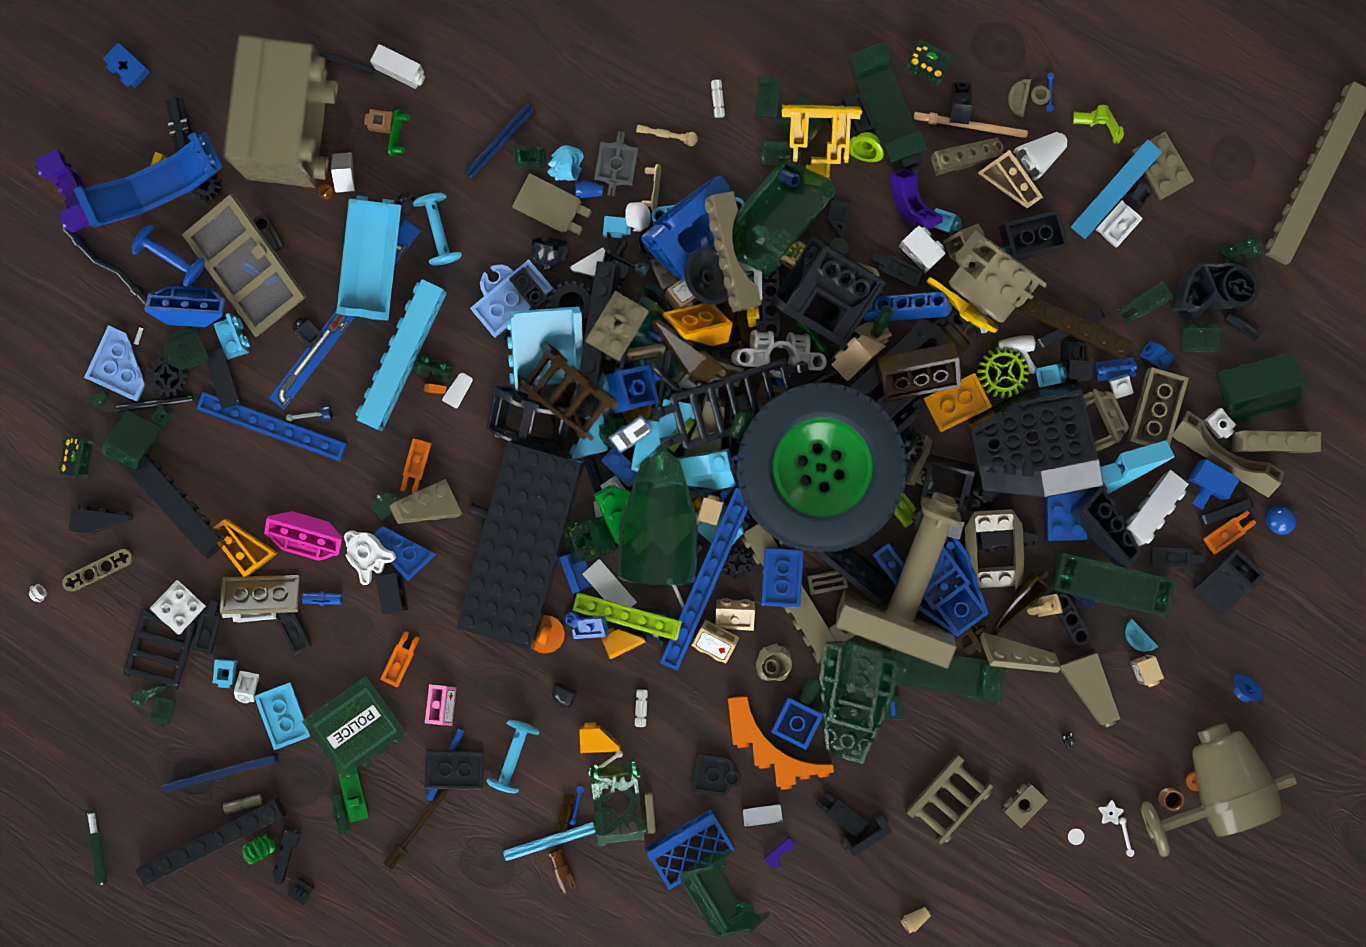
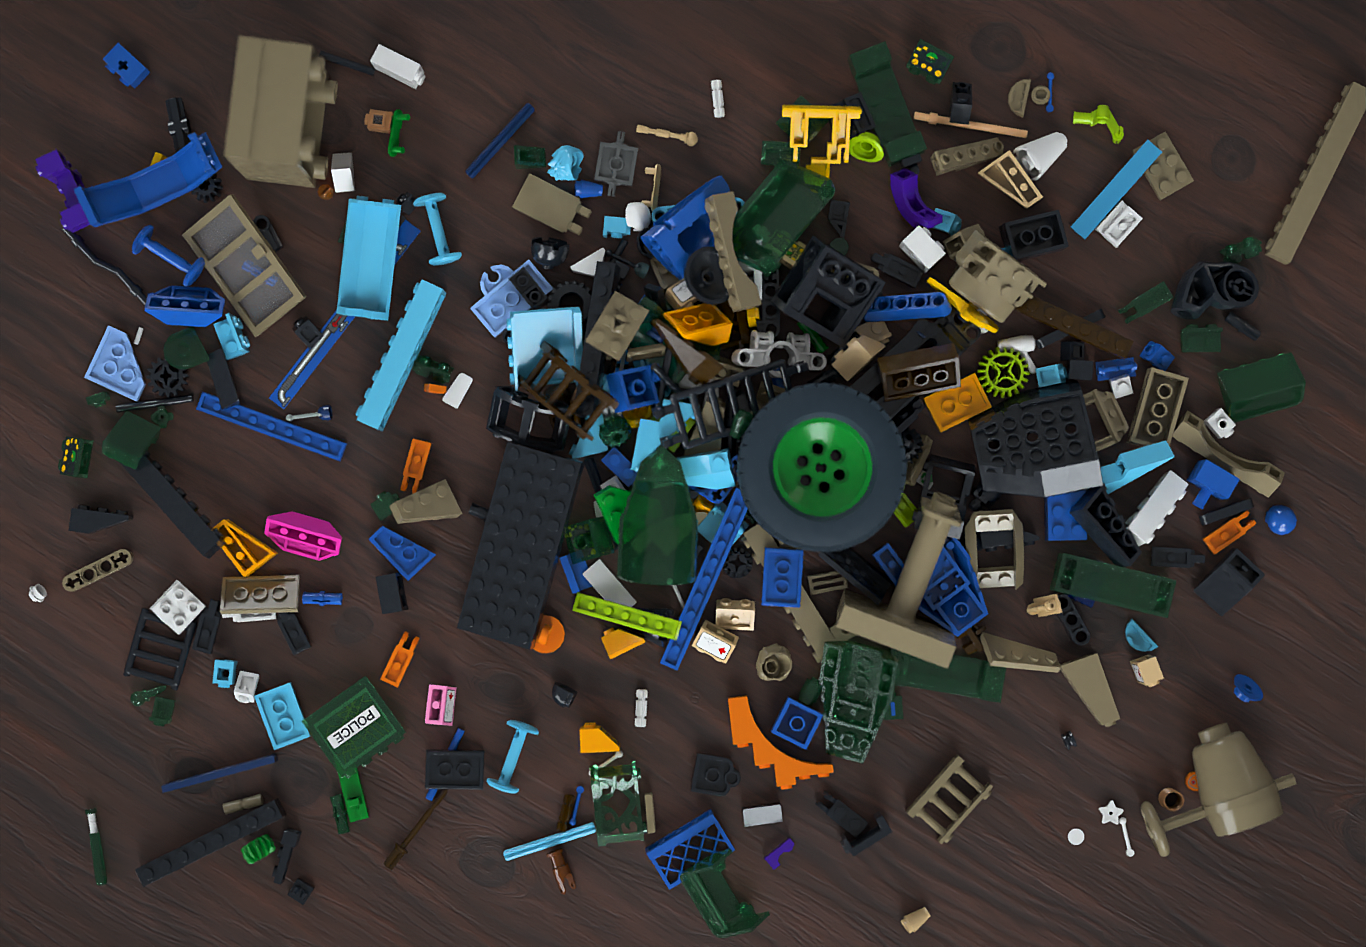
(366, 554): white tile -> none
(587, 627): blue hinge -> none
(630, 434): slope -> none
(710, 510): tan brick -> none
(767, 98): clear green hinge -> none
(789, 178): dark blue hinge -> none
(881, 321): clear green axle -> none
(1026, 596): dark brown piece -> none
(1035, 802): dark tan brick -> none
(1141, 194): black tile -> none
(1276, 441): dark tan arch -> none

